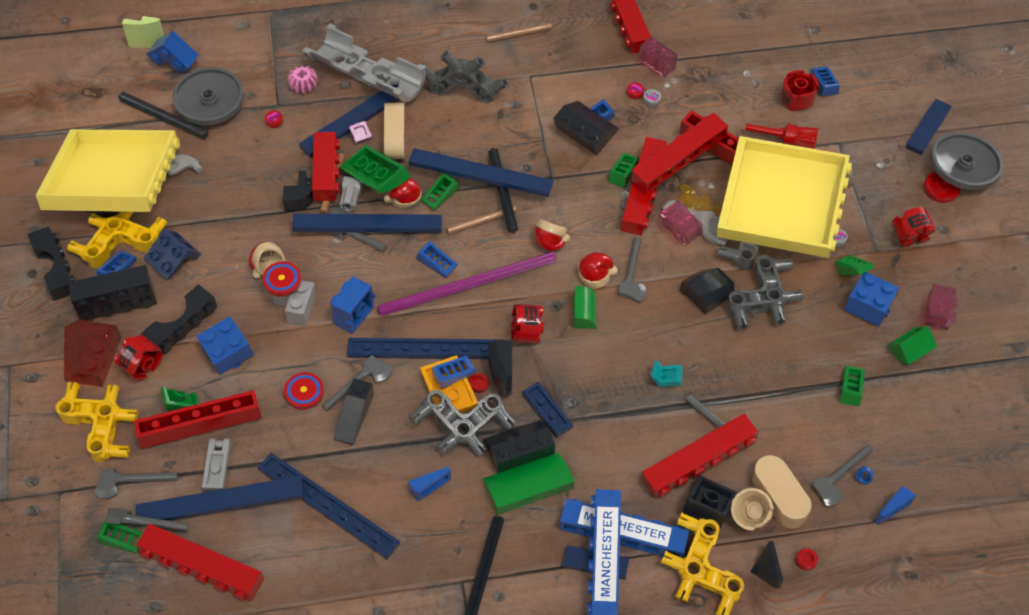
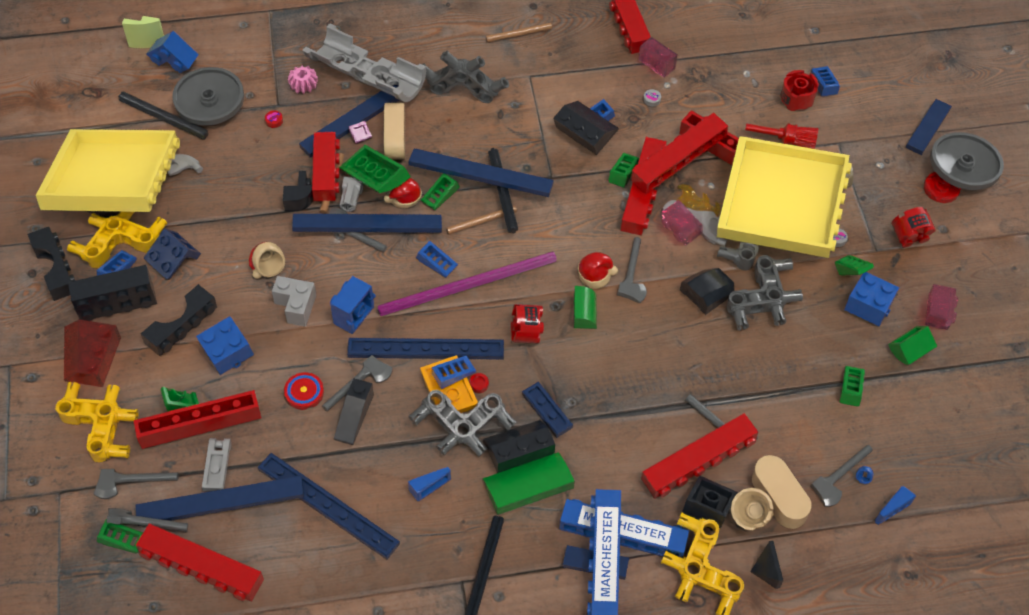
(138, 357): red brick -> none
(281, 279): red tile -> none
(501, 365): black slope -> none
(550, 236): piece -> none
(635, 90): red tile -> none
(667, 375): teal bracket -> none
(806, 559): red tile -> none

